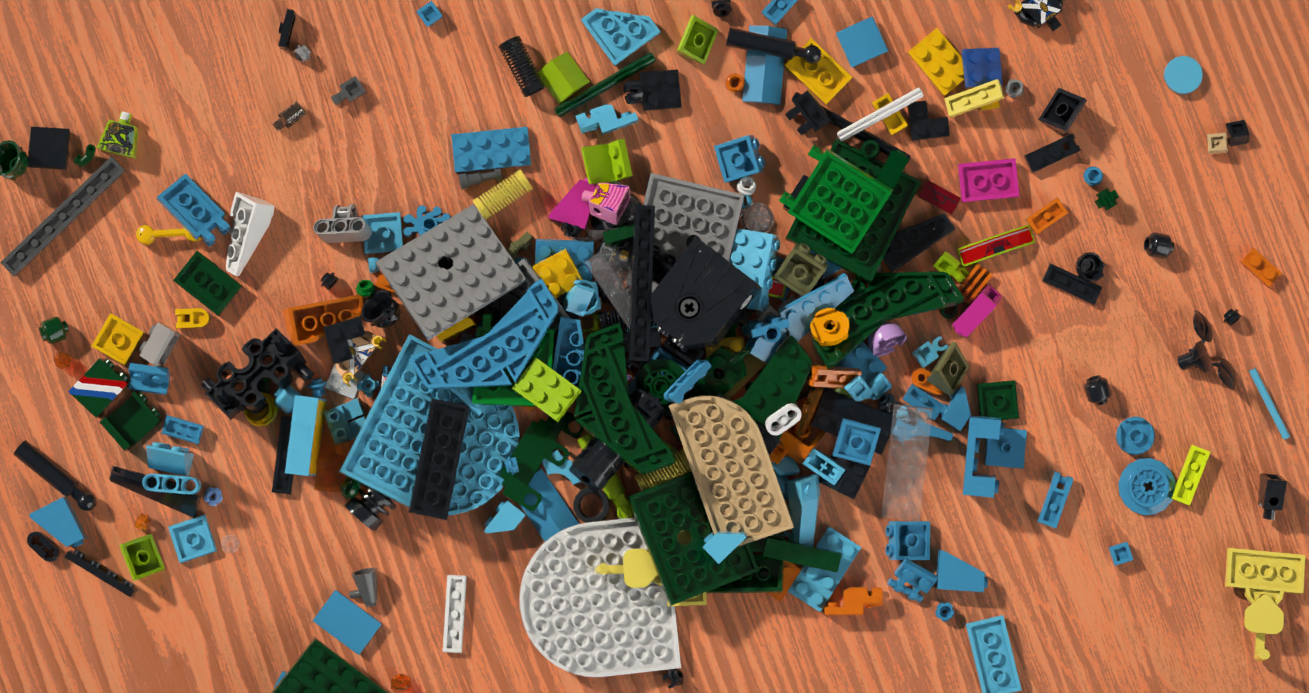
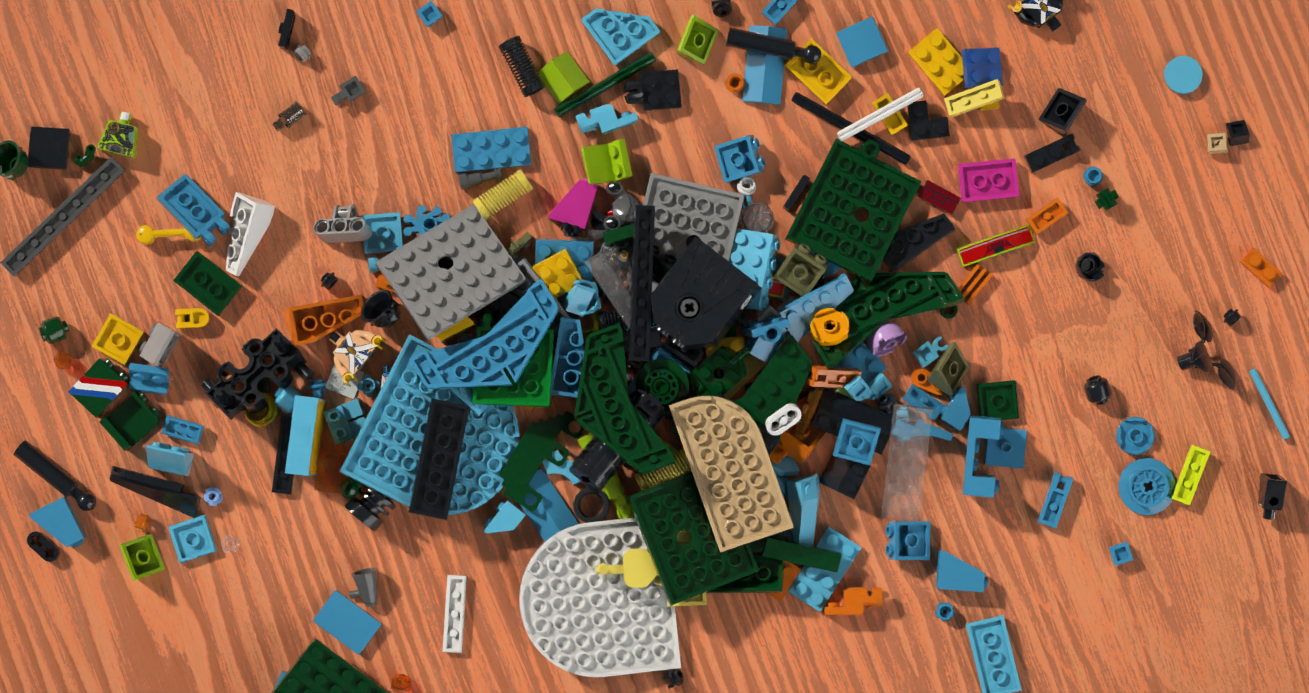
(108, 576): black plate -> none
(162, 486): medium azure beam -> none
(338, 336): black plate -> none
(365, 288): green plate -> none
(511, 465): dark azure plate -> none
(546, 389): lime plate -> none
(608, 201): bright pink torso -> none
(687, 381): dark azure plate -> none
(722, 543): medium azure slope -> none
(811, 110): black plate -> none
(824, 466): medium azure slope -> none
(838, 199): green plate -> none
(893, 168): dark green slope -> none
(916, 576): dark azure plate -> none
(949, 264): lime plate -> none
(977, 311): dark pink slope -> none
(1014, 83): light grey plate -> none
(1072, 284): black tile -> none
(1158, 245): black head -> none
(1268, 575): light yellow plate -> none

